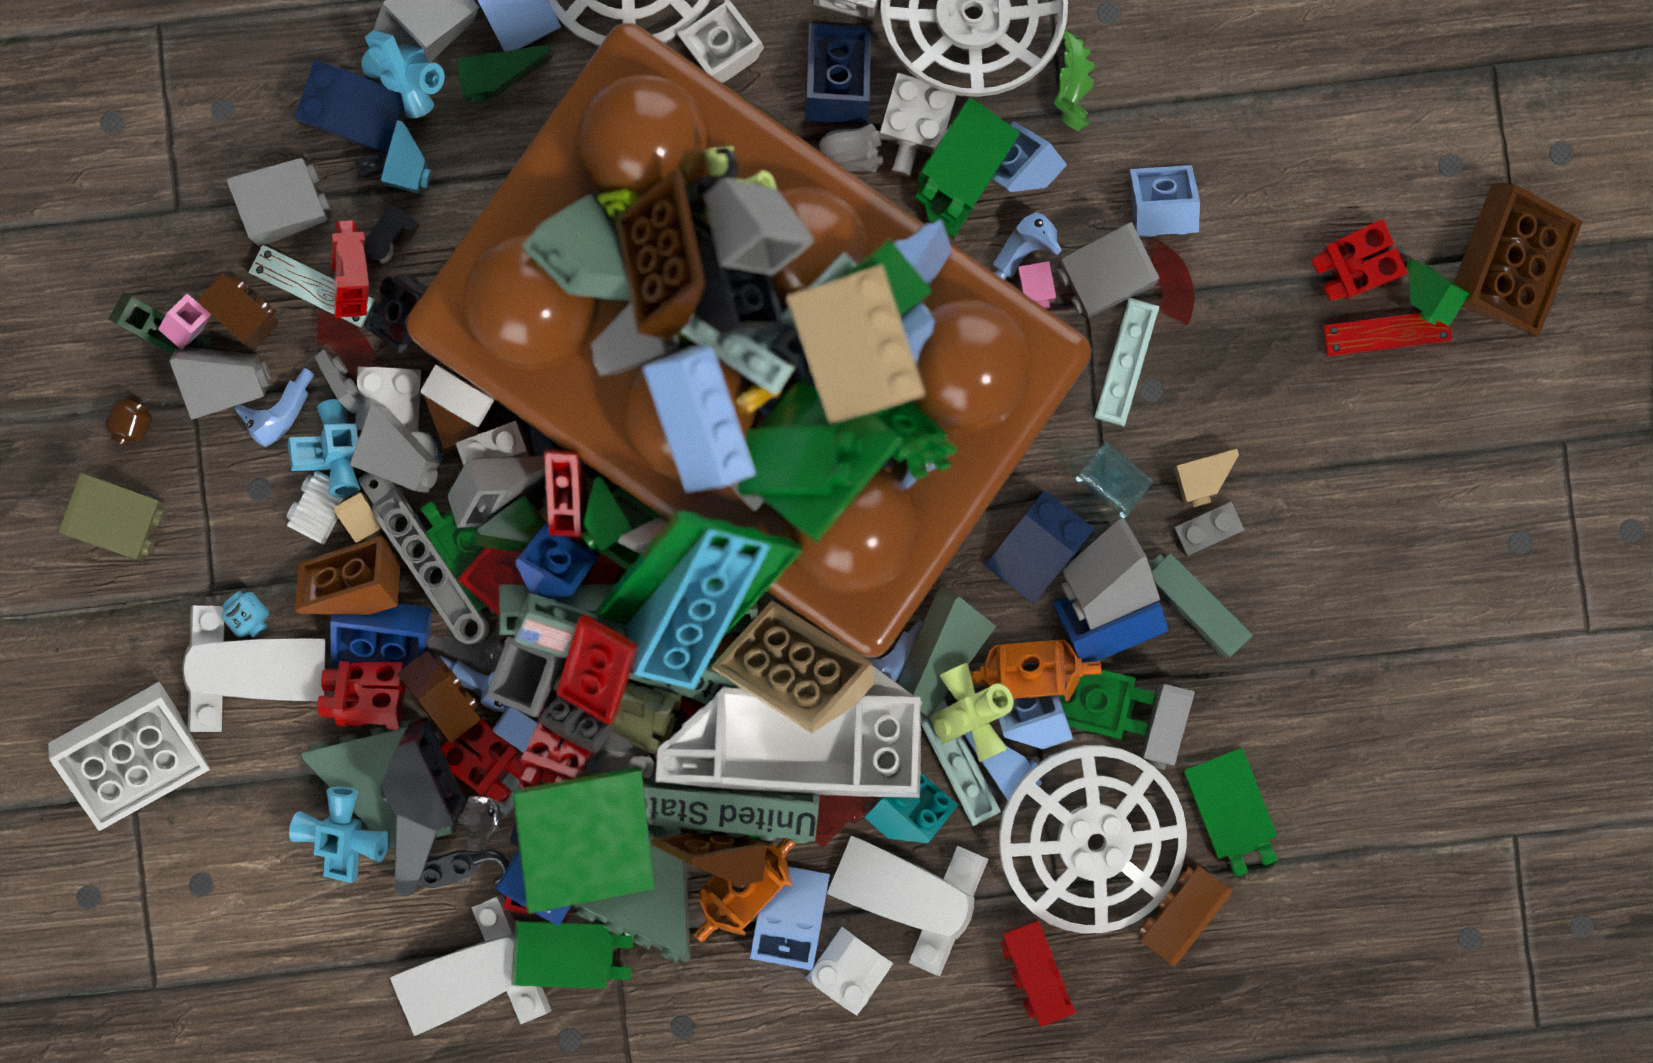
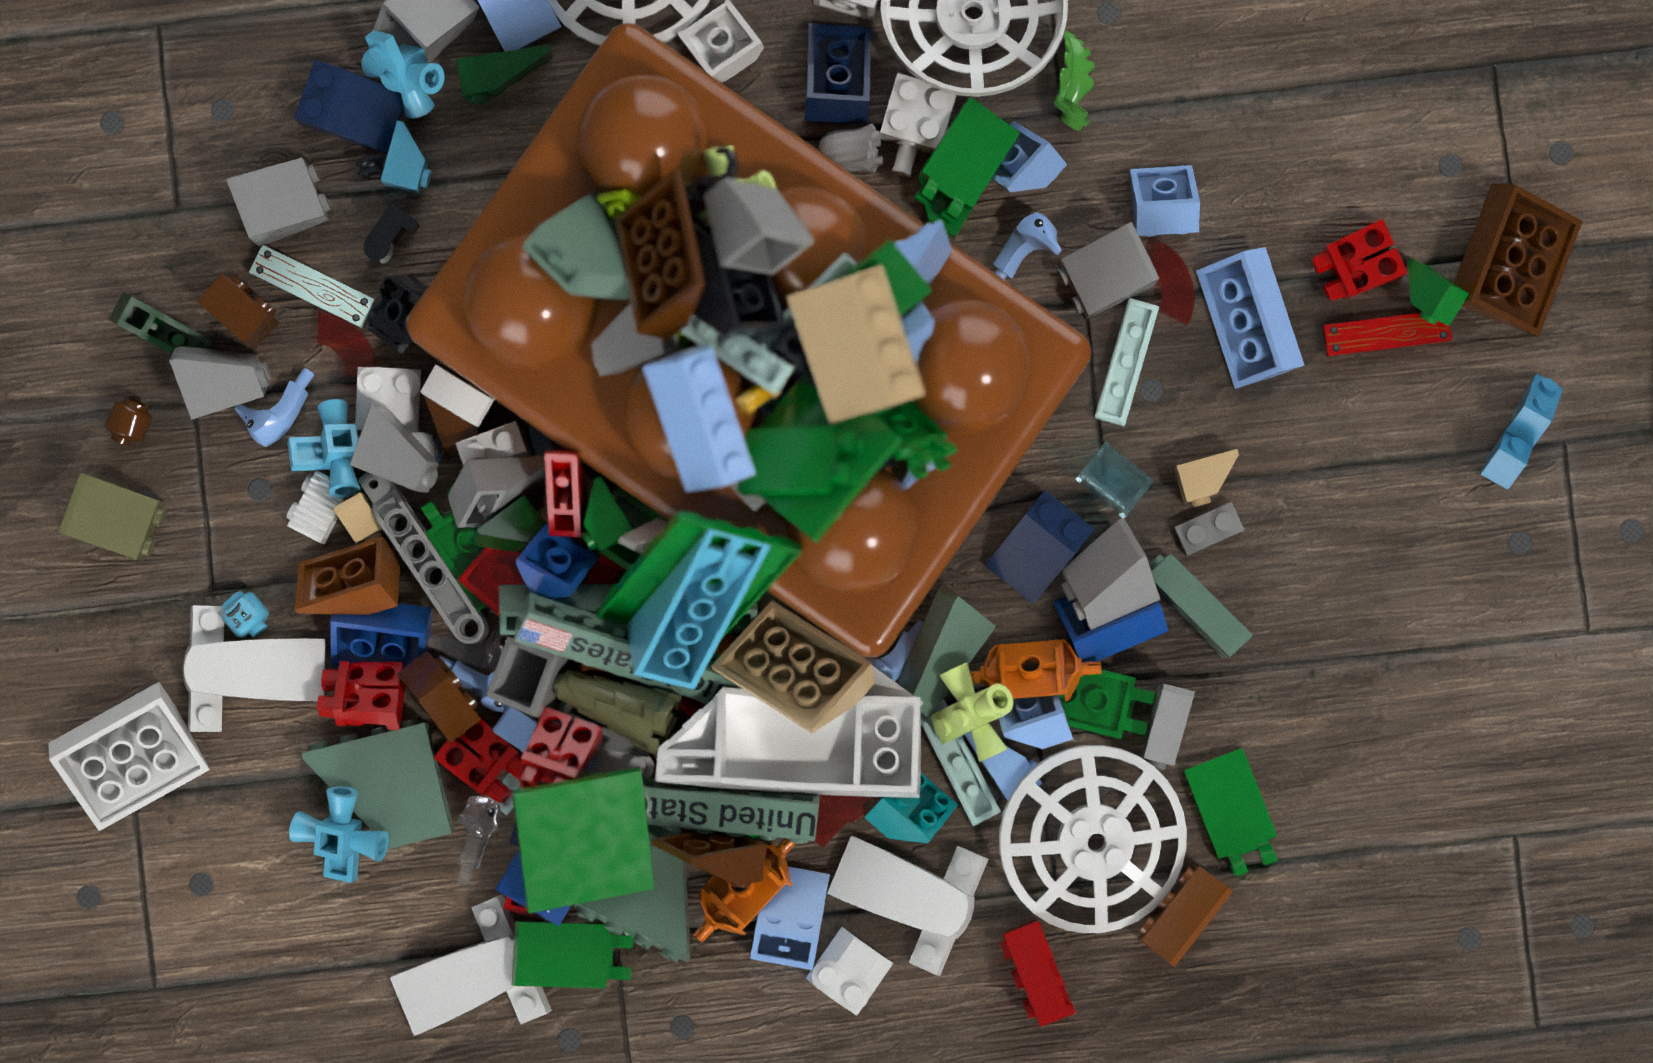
(184, 321): bright pink brick -> none
(343, 388): light grey plate -> none
(350, 270): red hips -> none
(427, 800): black slope -> none
(576, 725): dark grey slope -> none
(597, 669): red tile -> none
(1037, 283): bright pink brick -> none
(1250, 317): none -> light blue slope
(1523, 431): none -> dark azure arch

